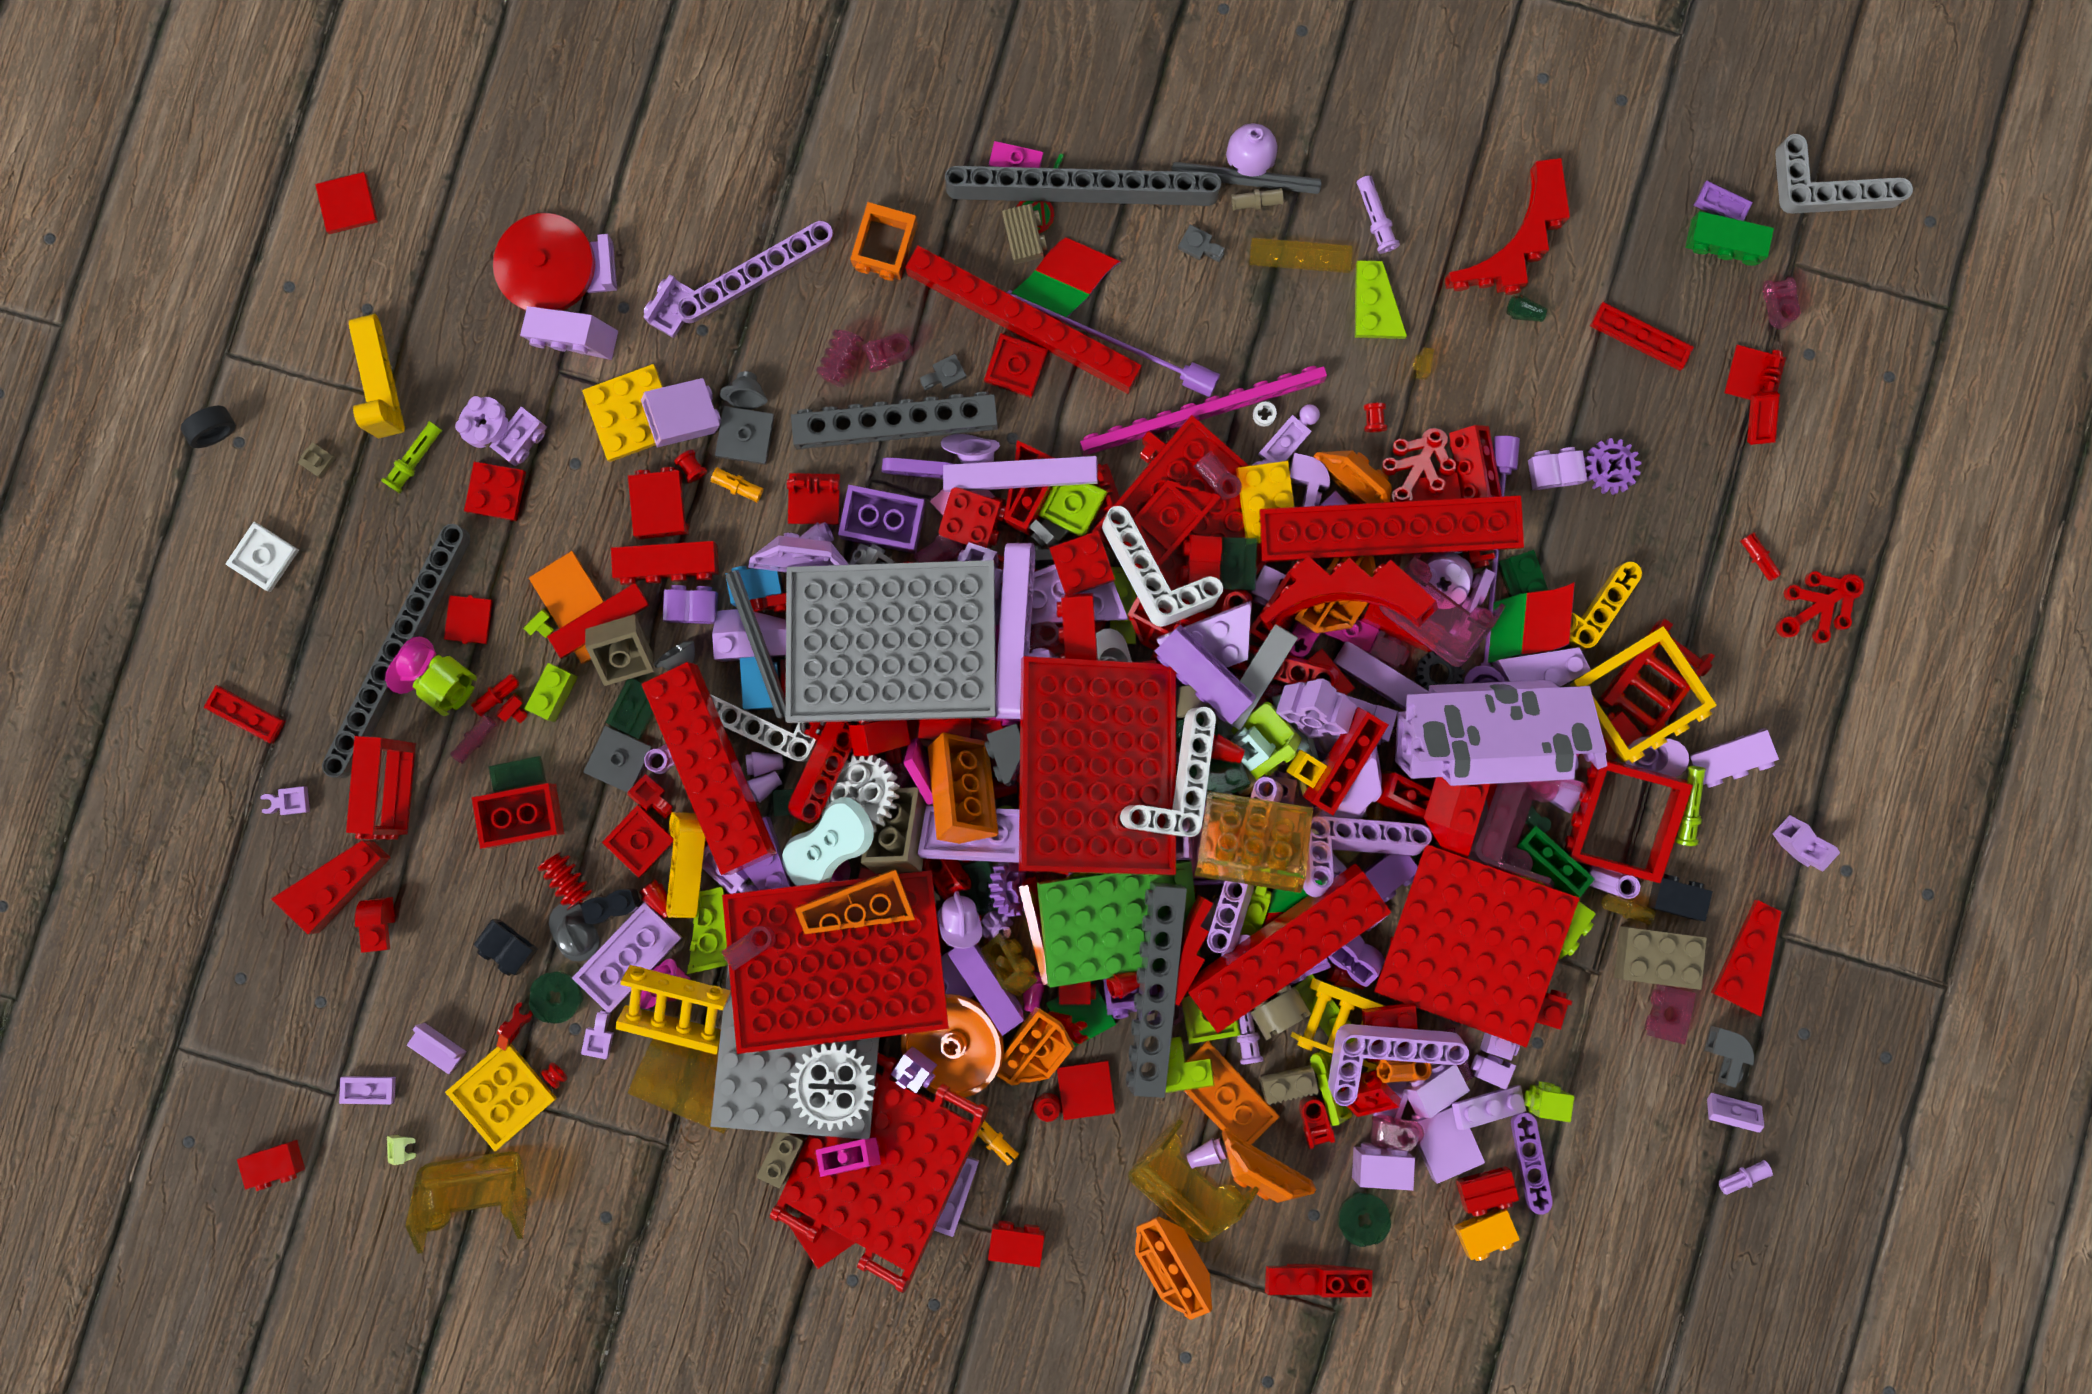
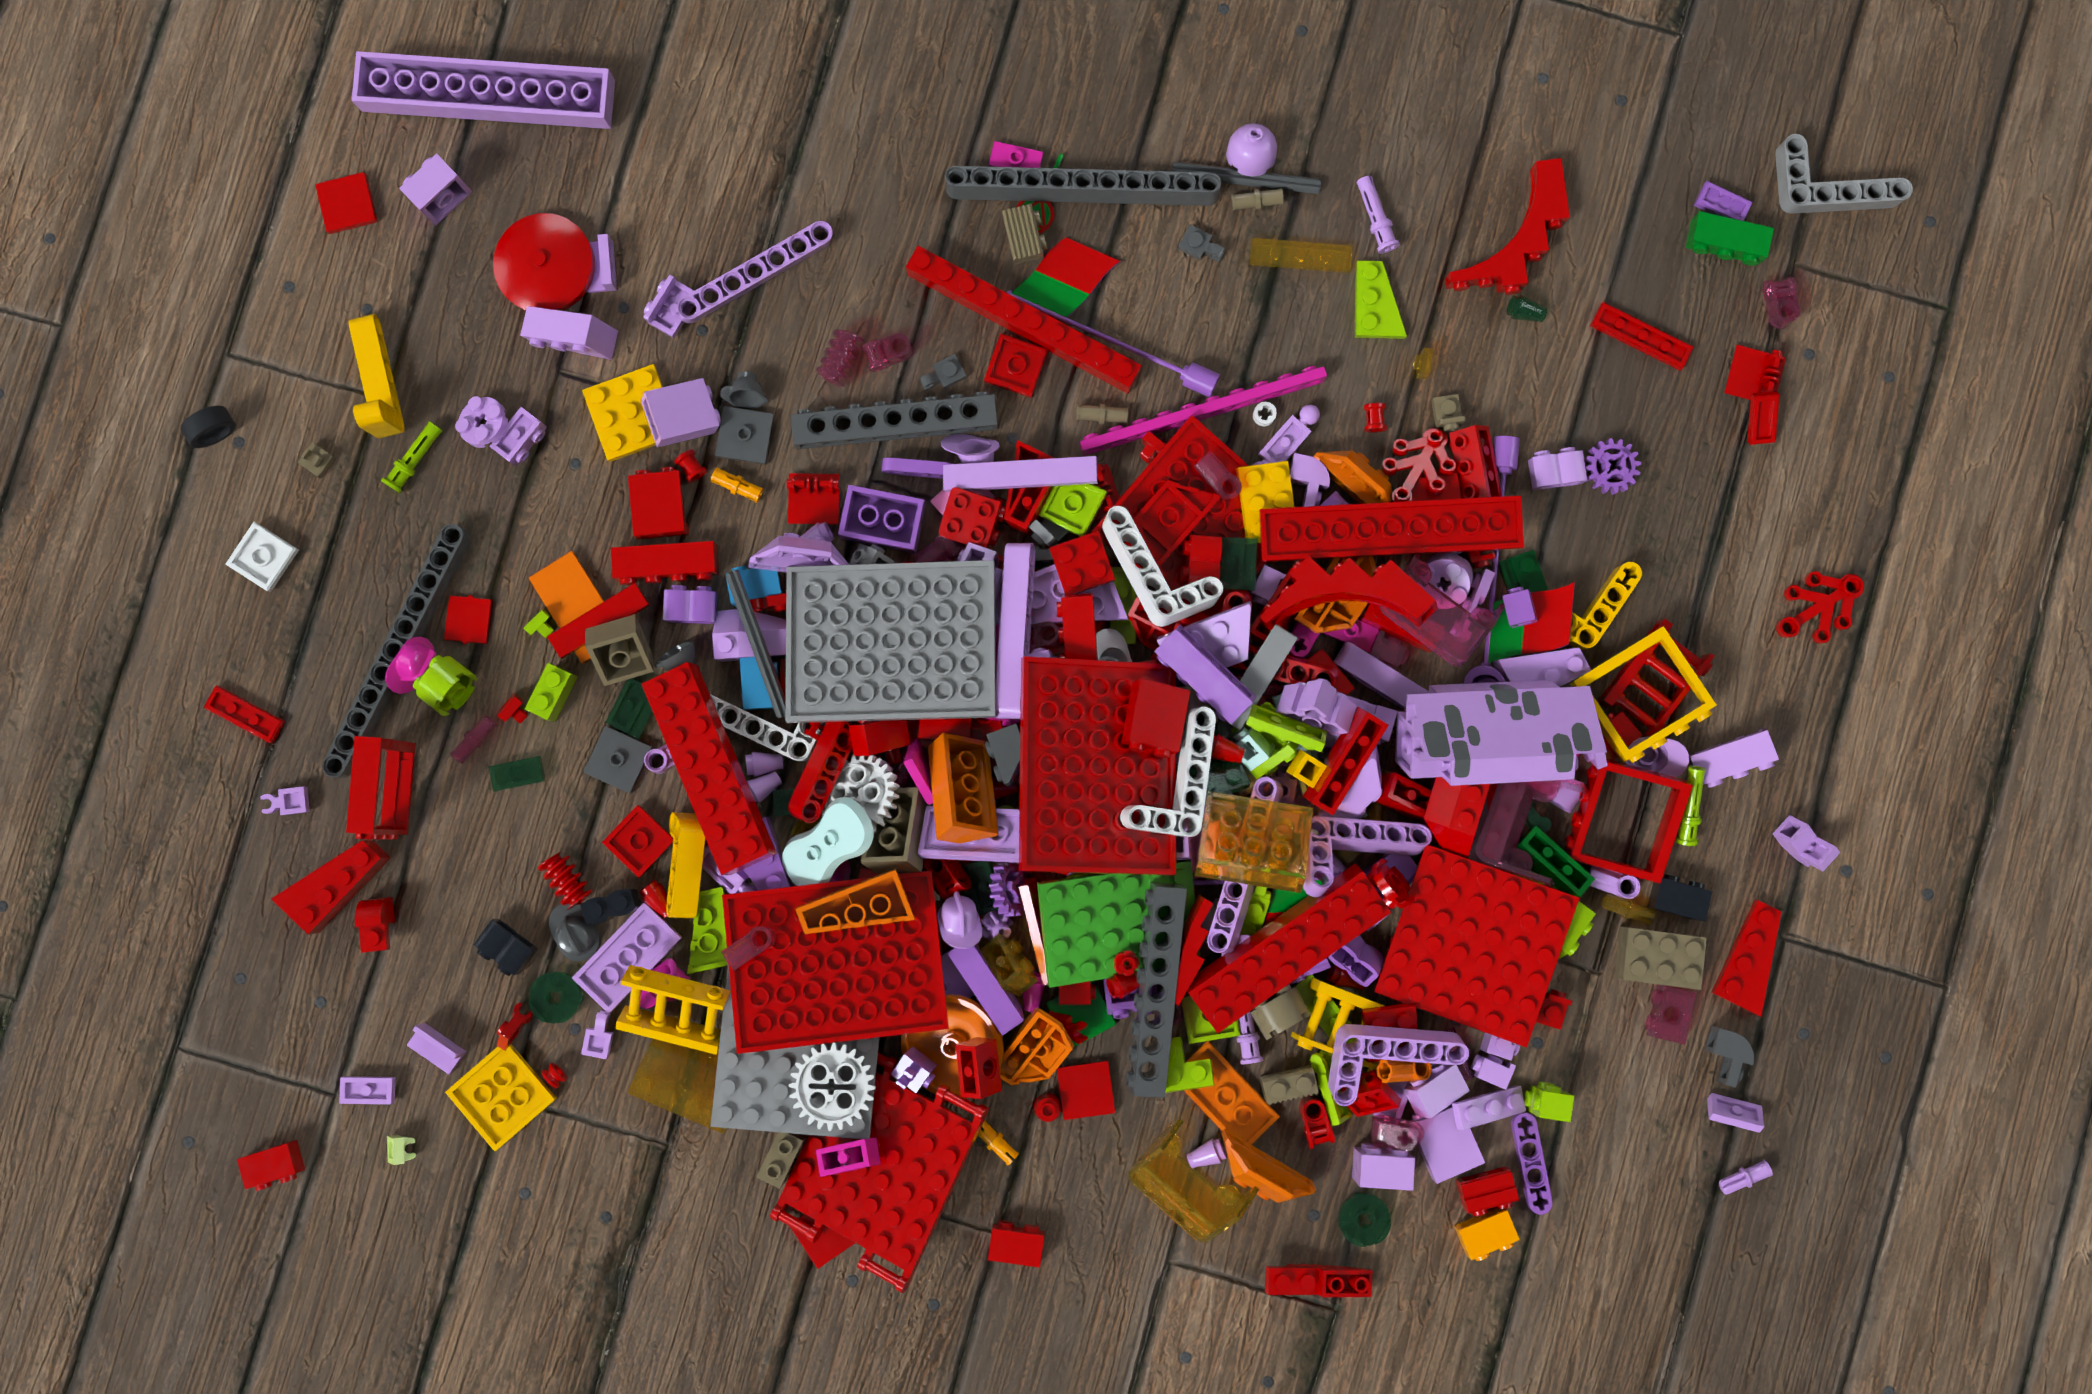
(435, 189): none -> lavender brick
(467, 1185): clear yellow windscreen -> none
(483, 90): none -> lavender brick
(495, 491): red plate -> none
(495, 695): red axle -> none
(517, 815): red brick -> none
(648, 795): red plate -> none
(888, 217): orange window -> none
(953, 1208): lavender plate -> none
(978, 1068): none -> red brick
(1101, 413): none -> dark tan pin
(1121, 958): none -> red plate
(1155, 717): none -> red brick
(1174, 1267): orange wedge -> none
(1286, 728): none -> lime plate
(1391, 884): none -> red plate
(1424, 666): black tyre -> none
(1447, 412): none -> dark tan bracket
(1519, 607): none -> medium lavender brick
(1760, 556): red axle -> none

